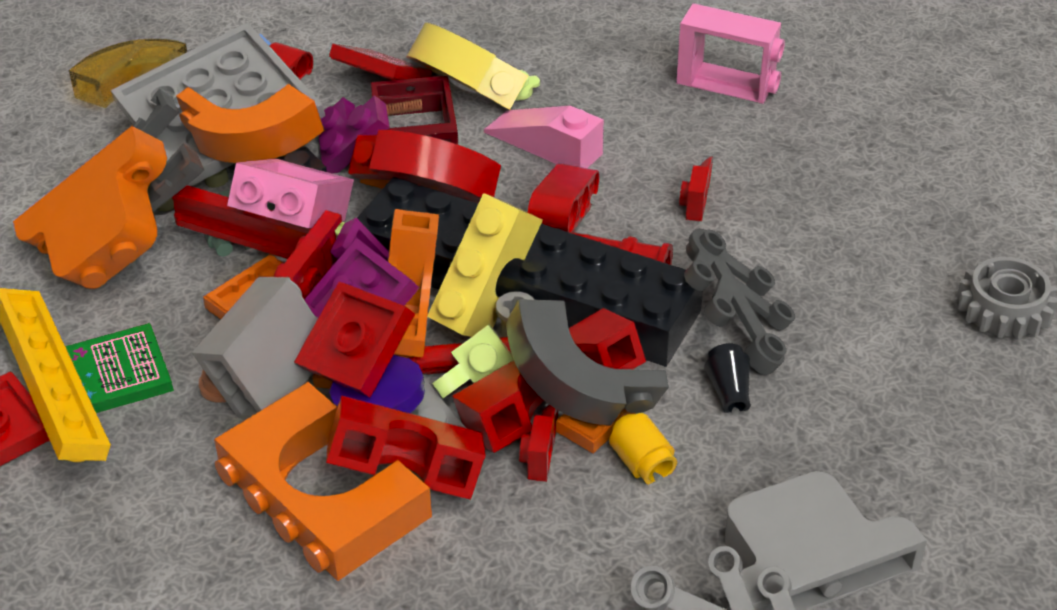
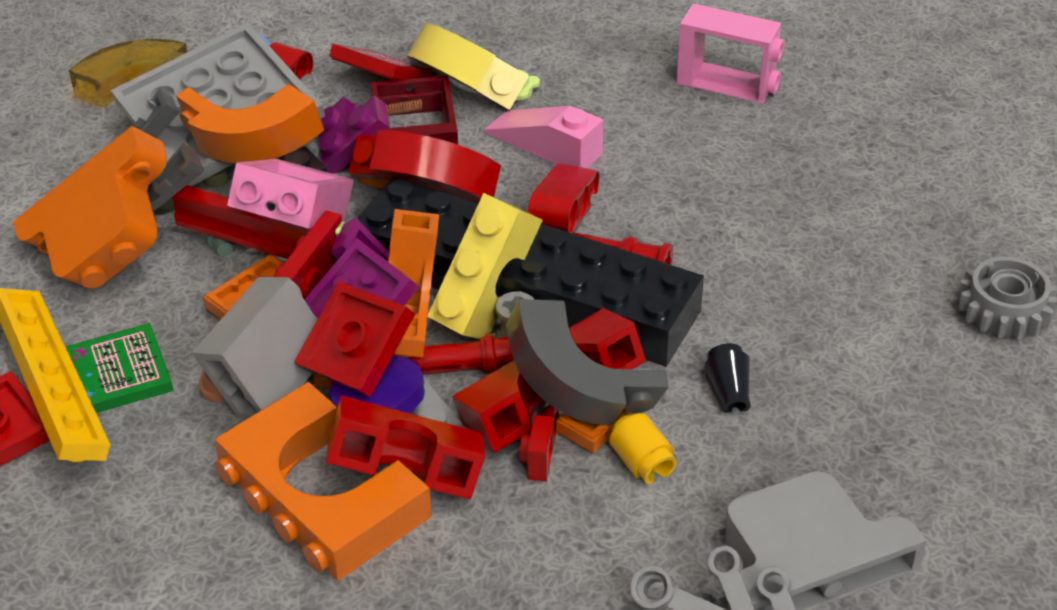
(476, 360): yellowish green plate -> none
(694, 193): red plate -> none
(711, 258): dark grey plant -> none

